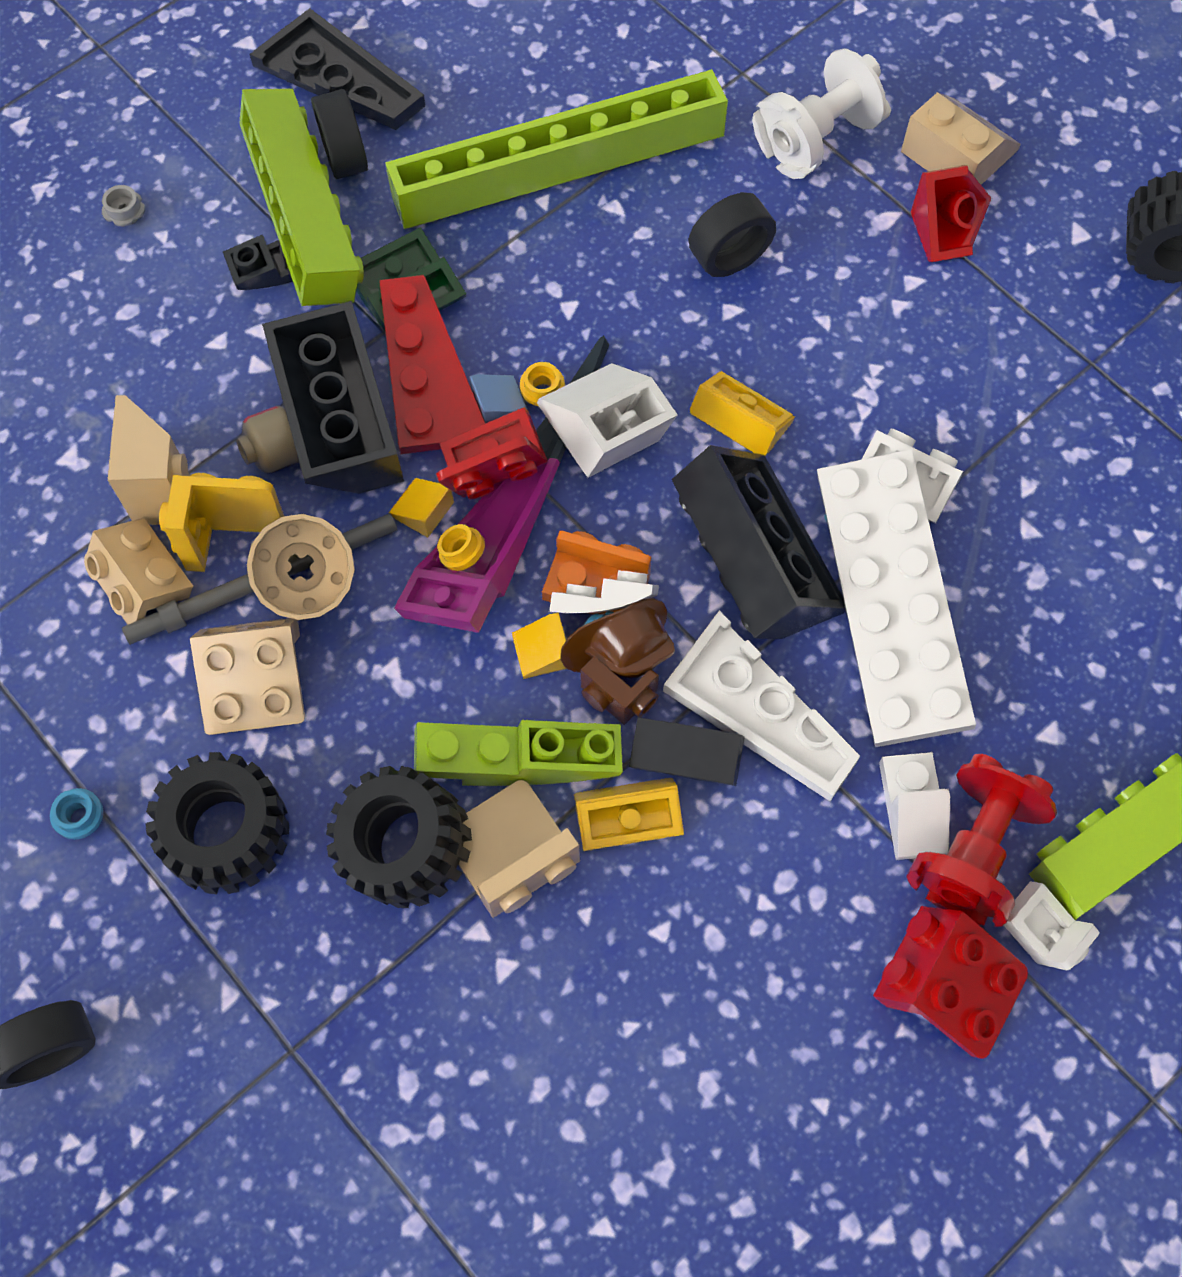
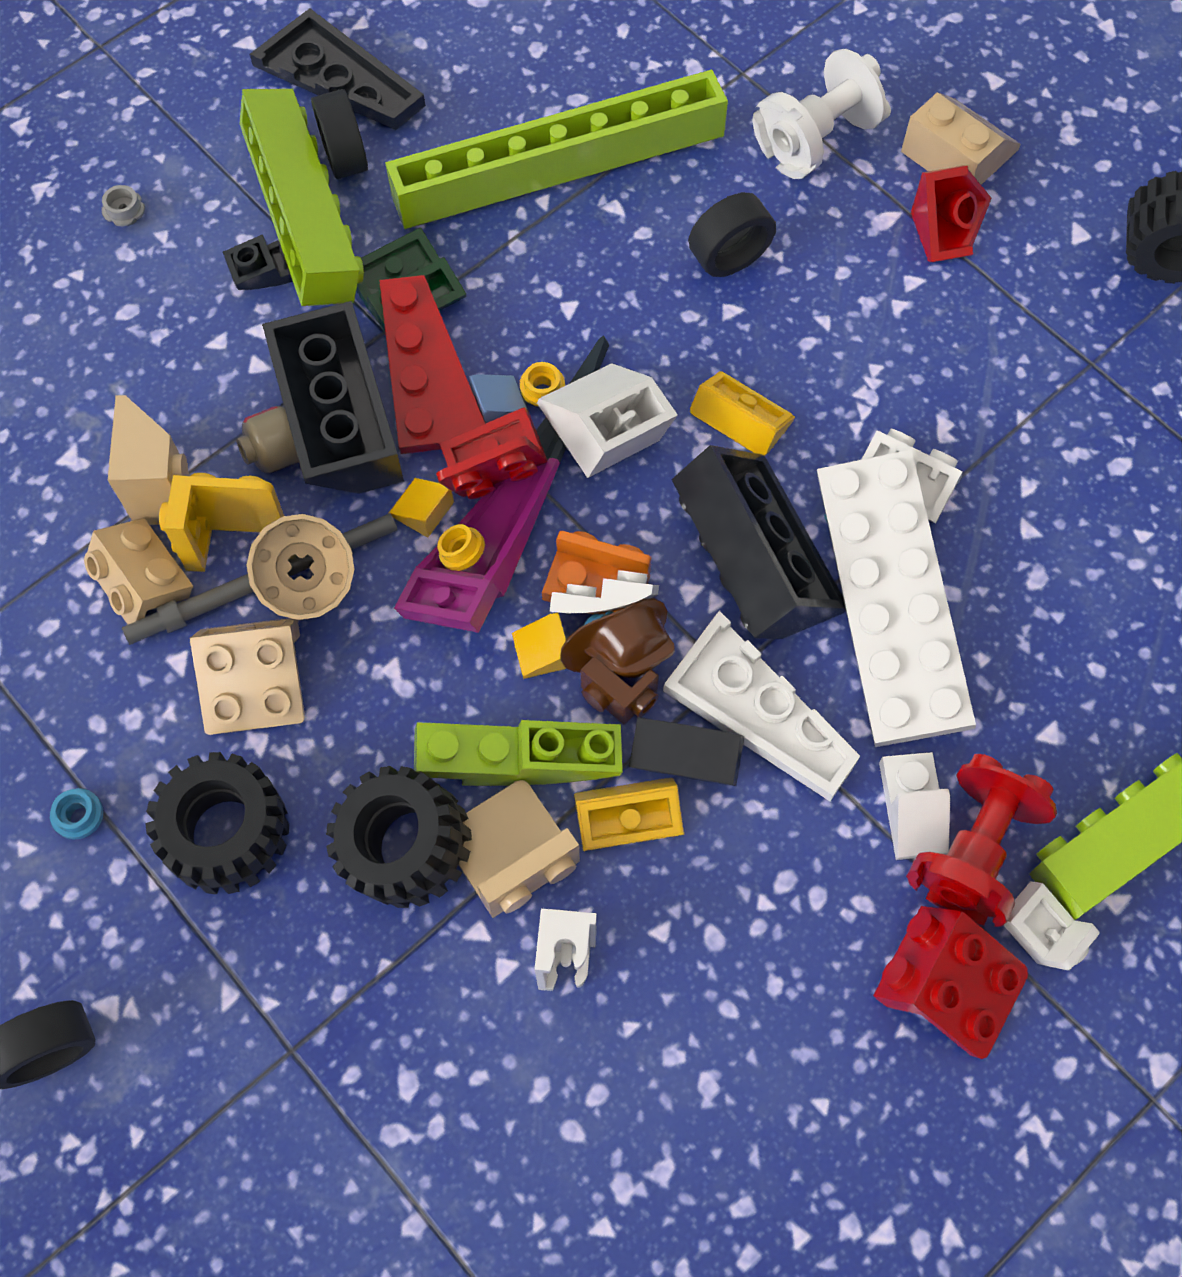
(563, 939): none -> white hinge

